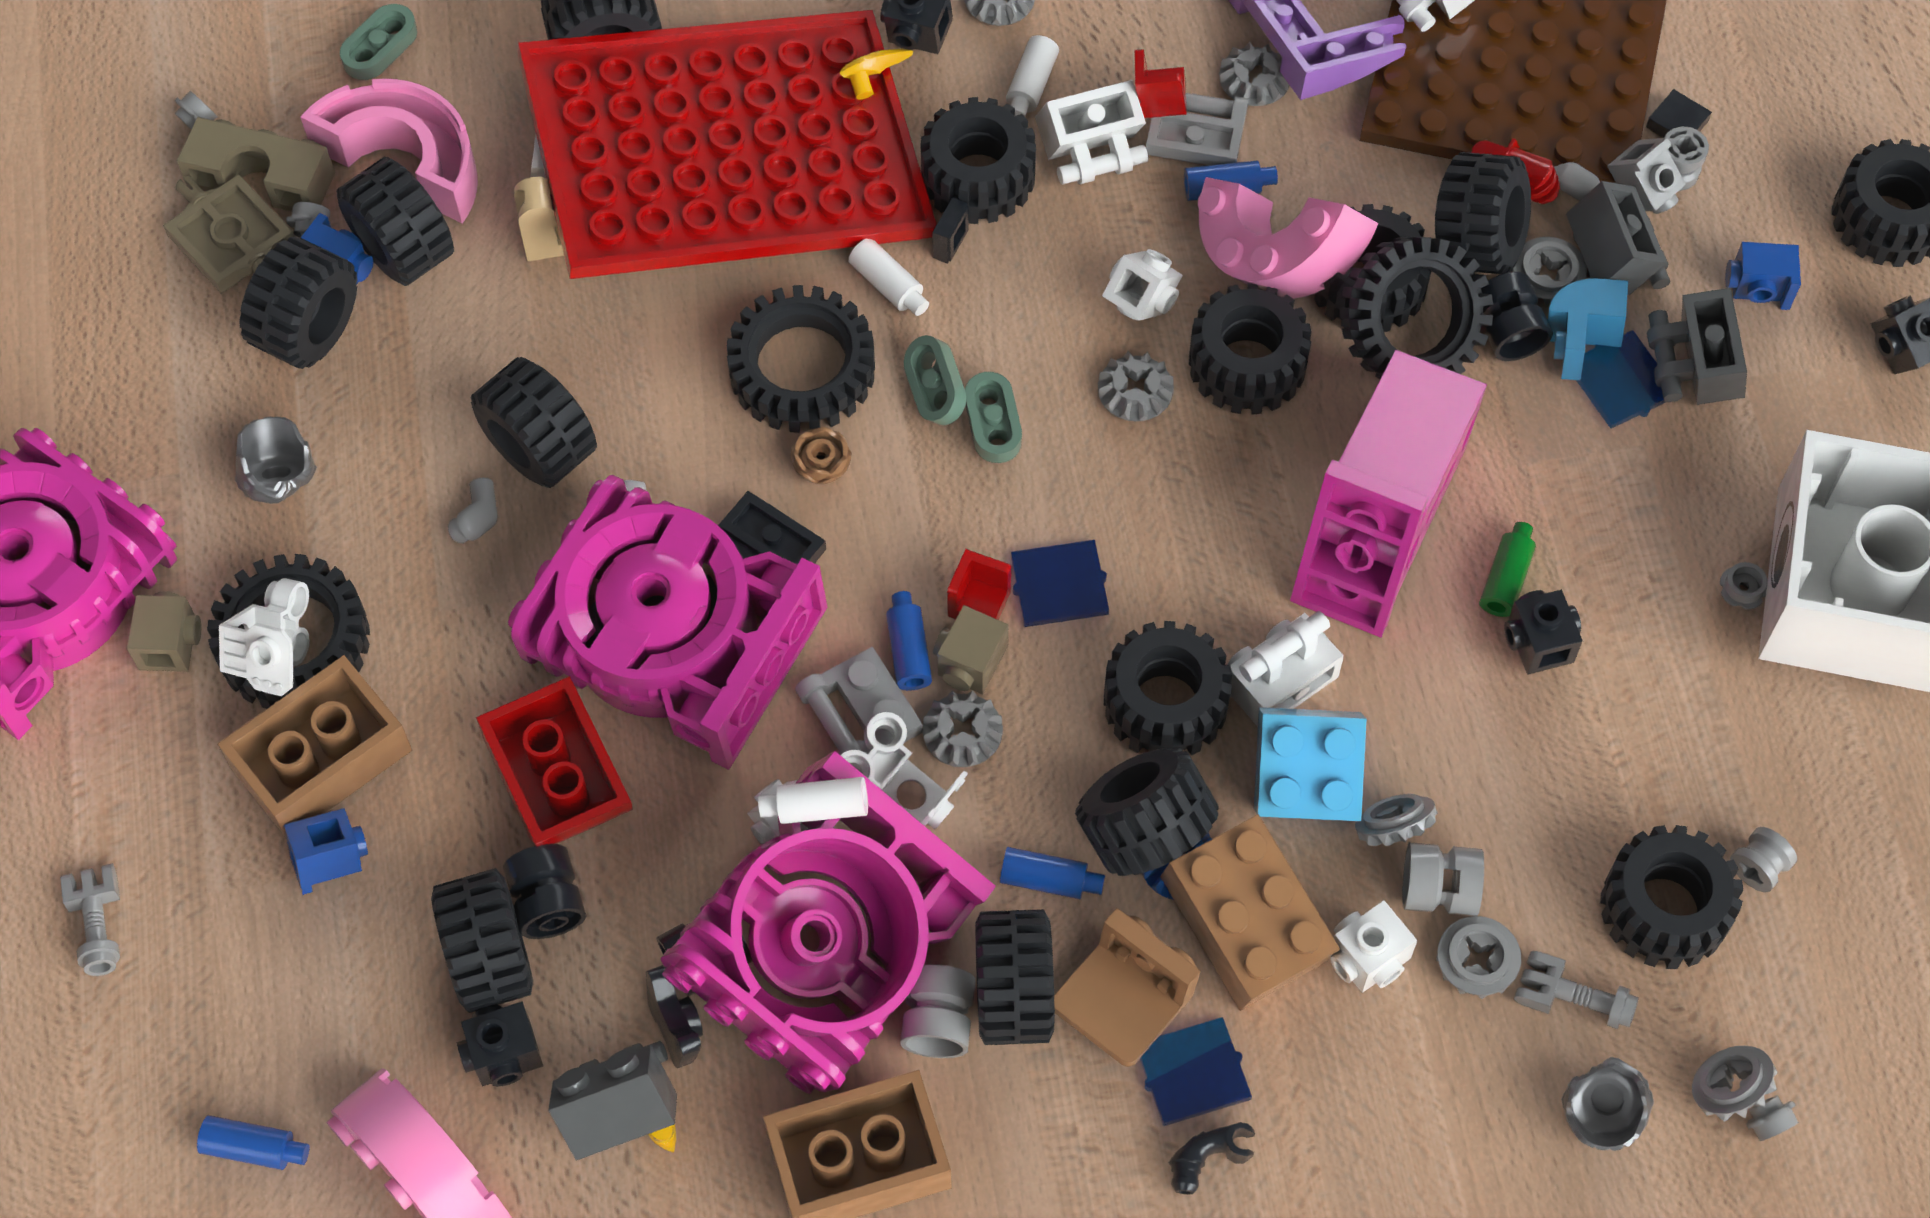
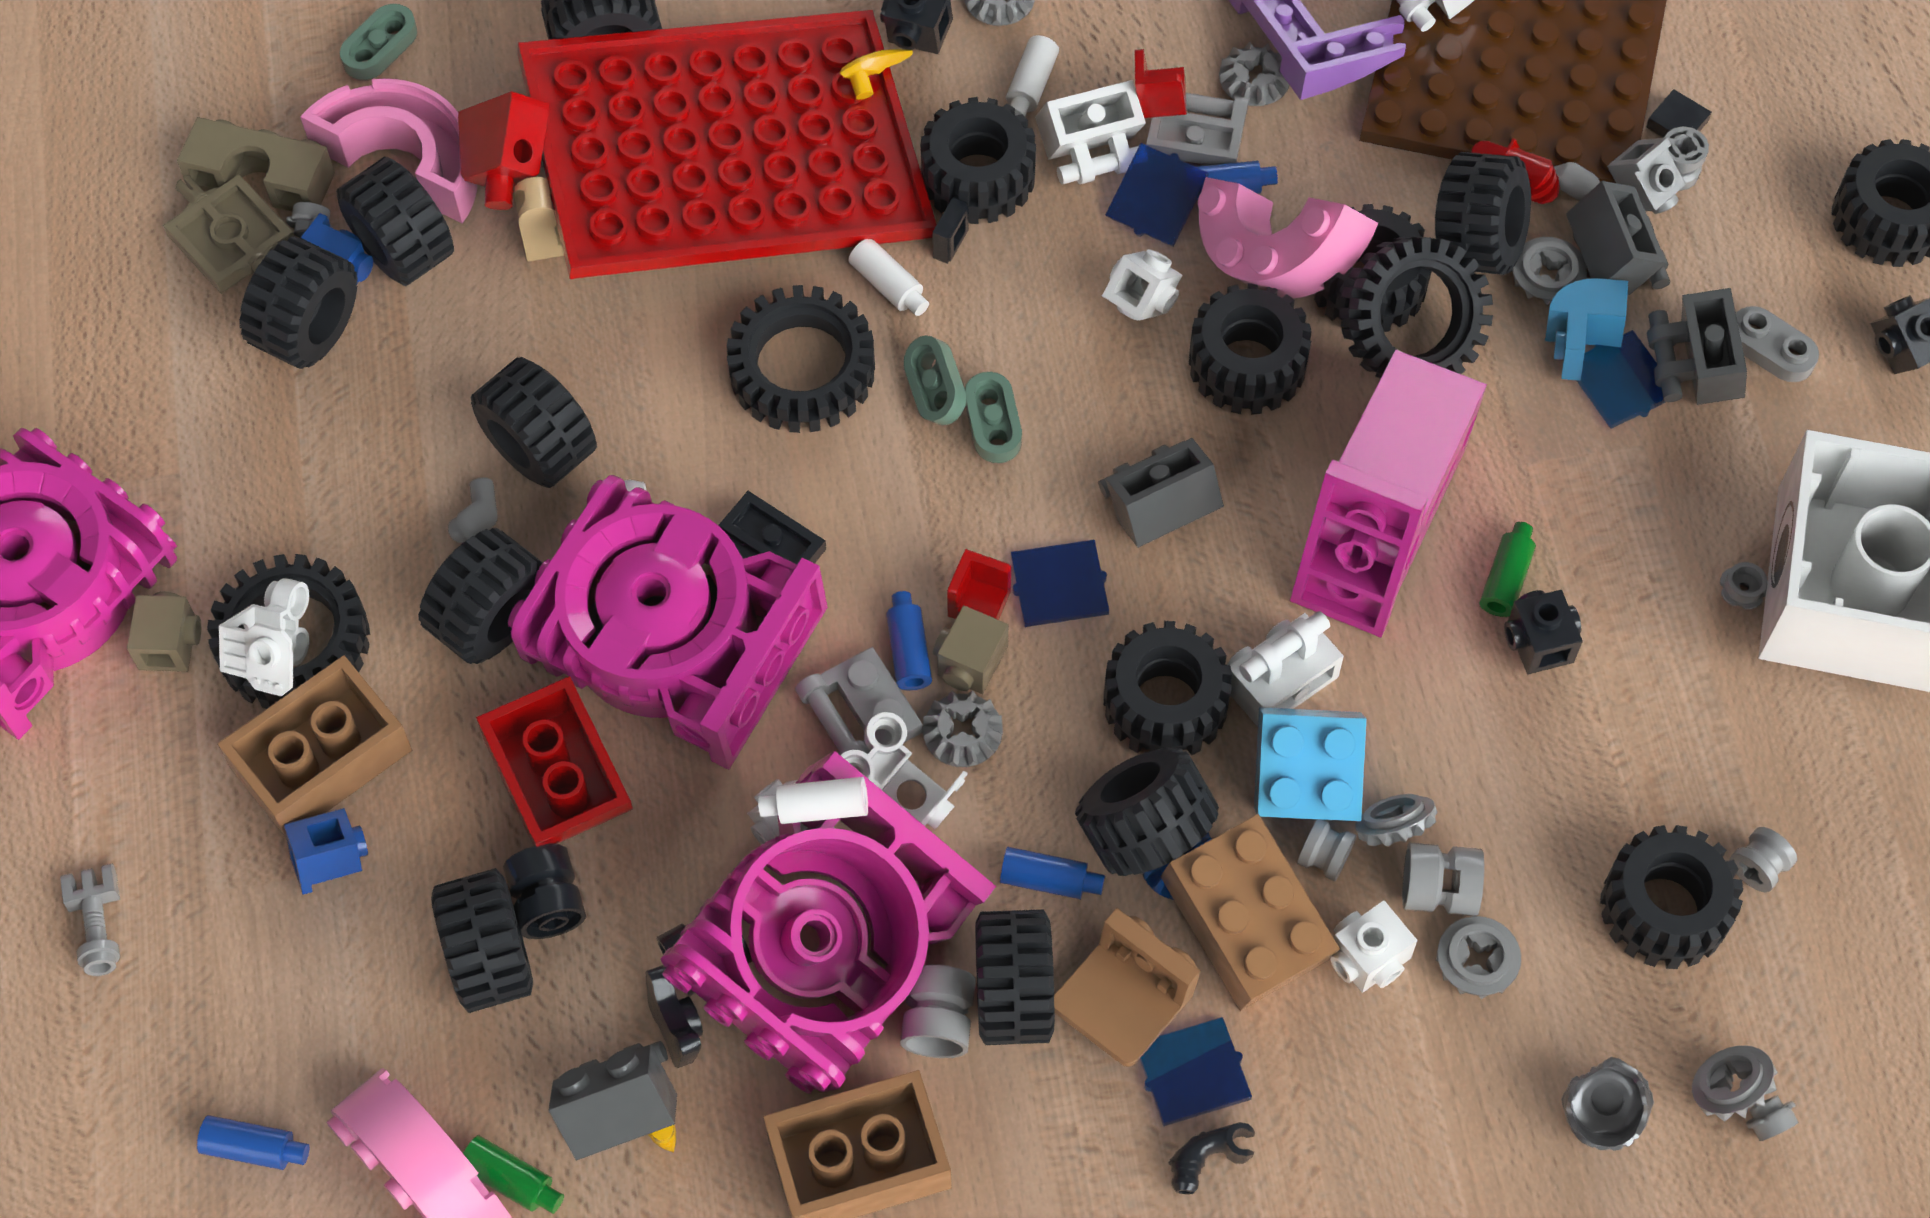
(191, 108): light grey plate -> none
(272, 460): flat silver hair -> none
(475, 593): none -> black tyre
(499, 1045): black brick -> none
(502, 144): none -> red torso
(512, 1176): none -> green cylinder
(816, 443): medium nougat plate -> none
(1134, 403): light grey gear -> none
(1157, 194): none -> clear blue piece
(1163, 491): none -> dark grey brick
(1326, 849): none -> light grey wheel
(1517, 322): black wheel -> none
(1552, 985): light grey hinge -> none
(1765, 273): blue brick -> none
(1772, 342): none -> light grey plate

